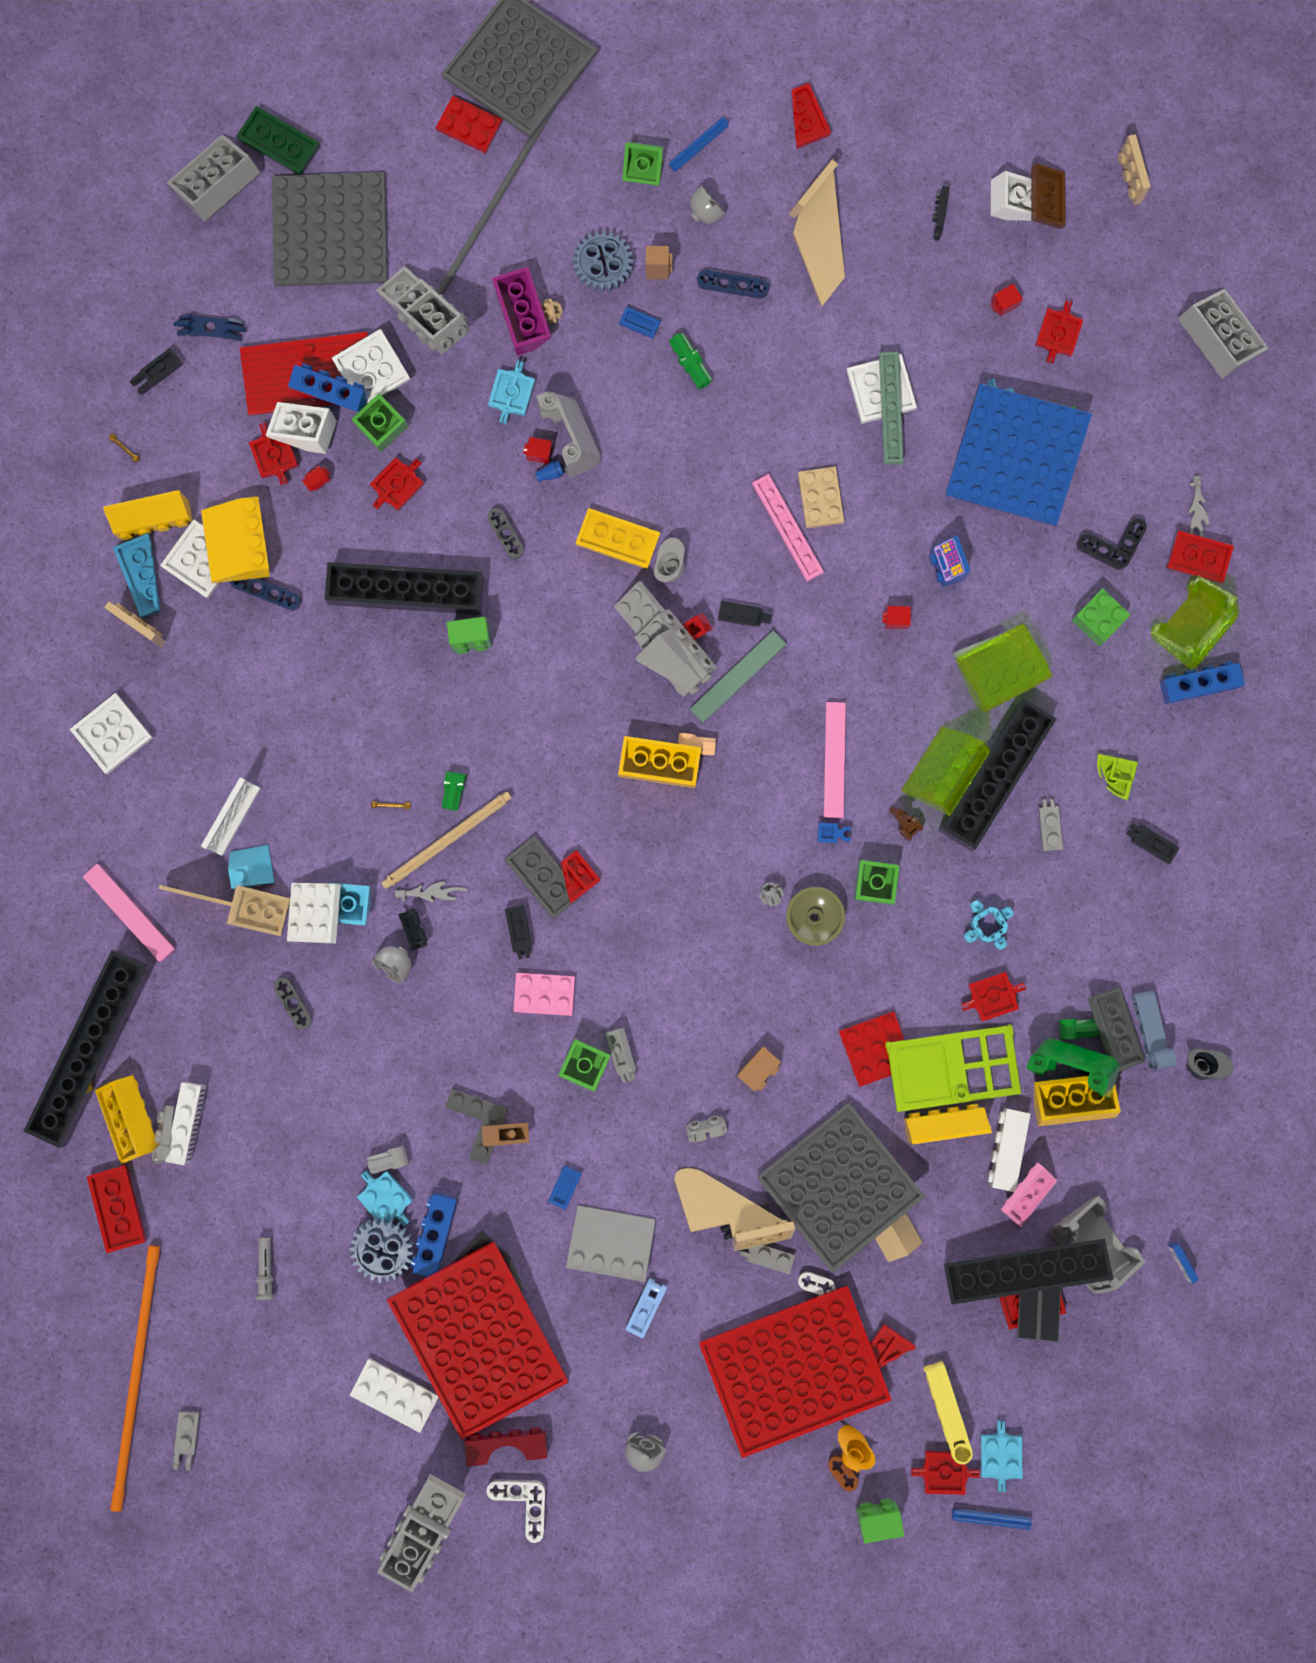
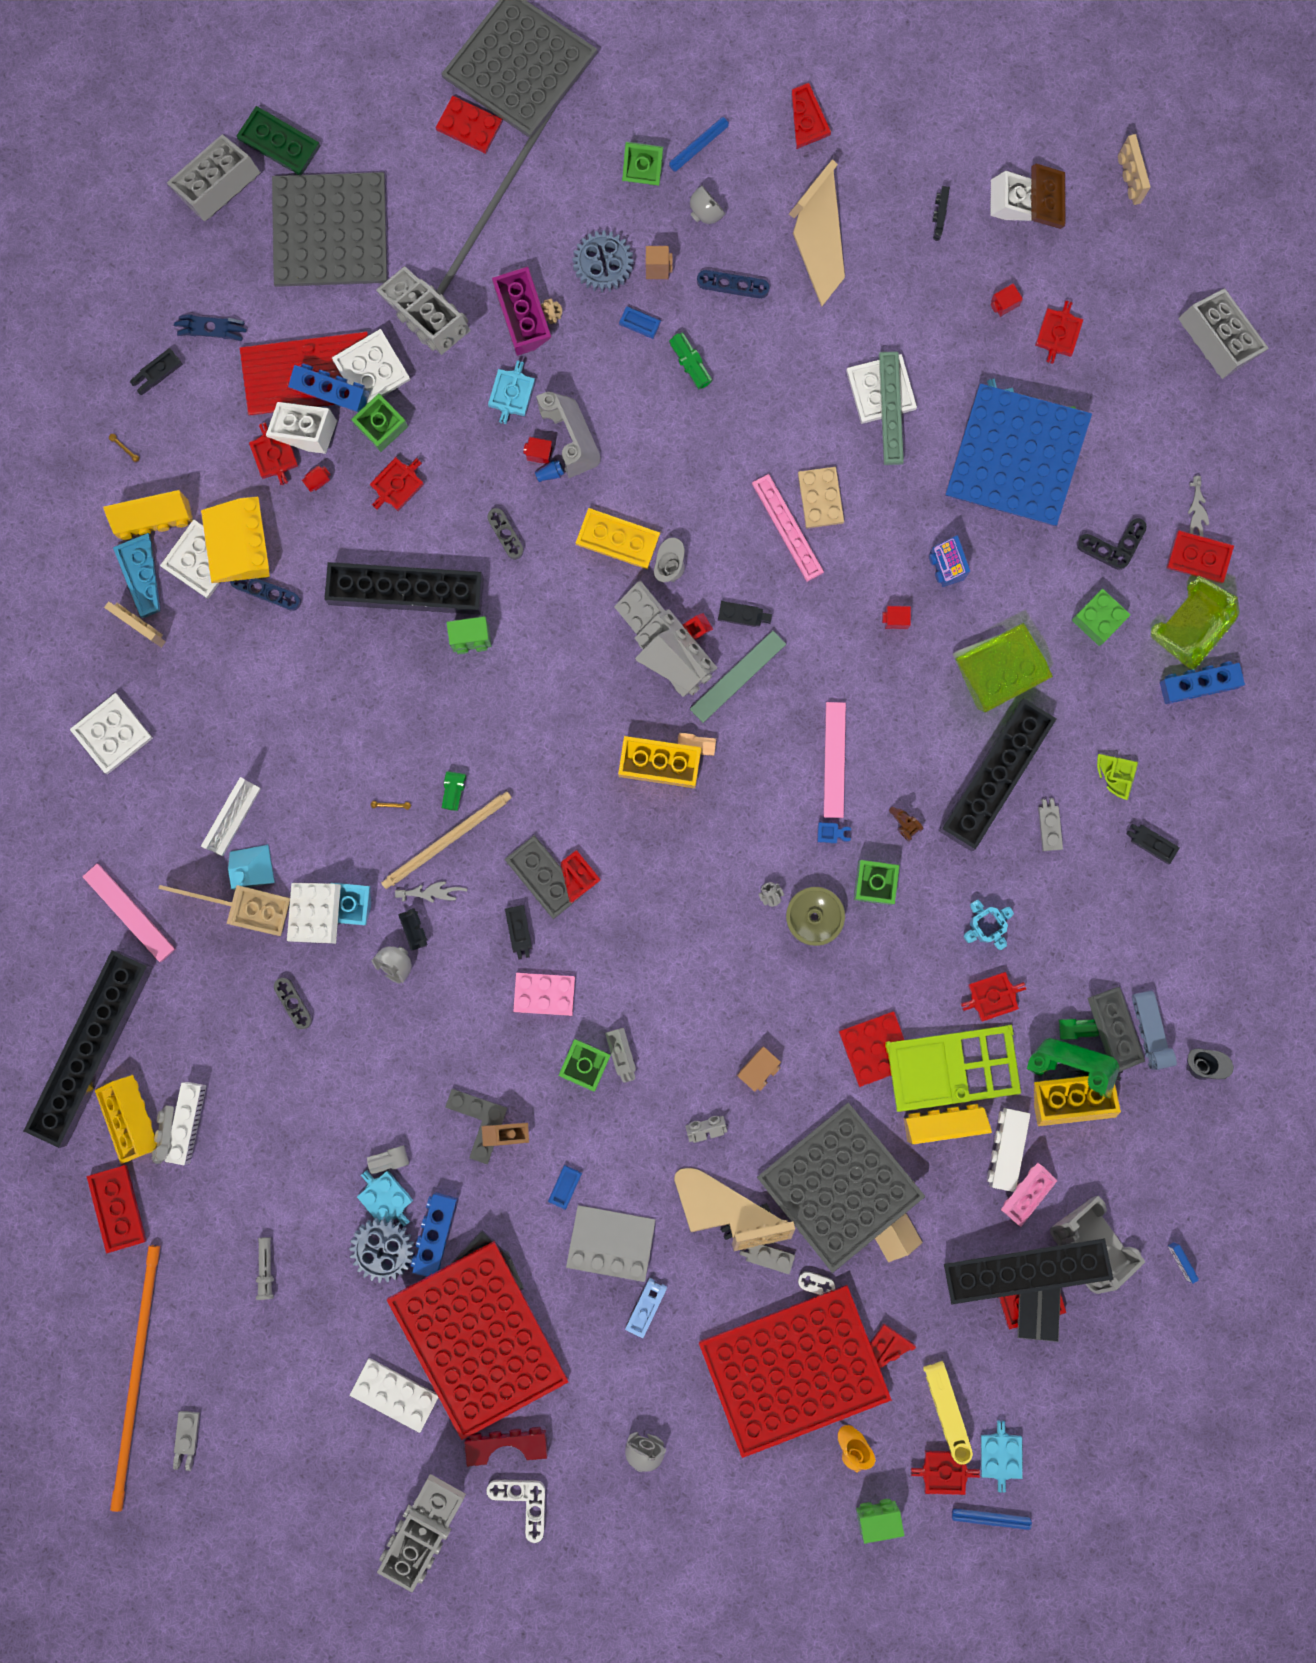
(839, 1475): dark orange beam -> none
(946, 769): clear neon green slope -> none

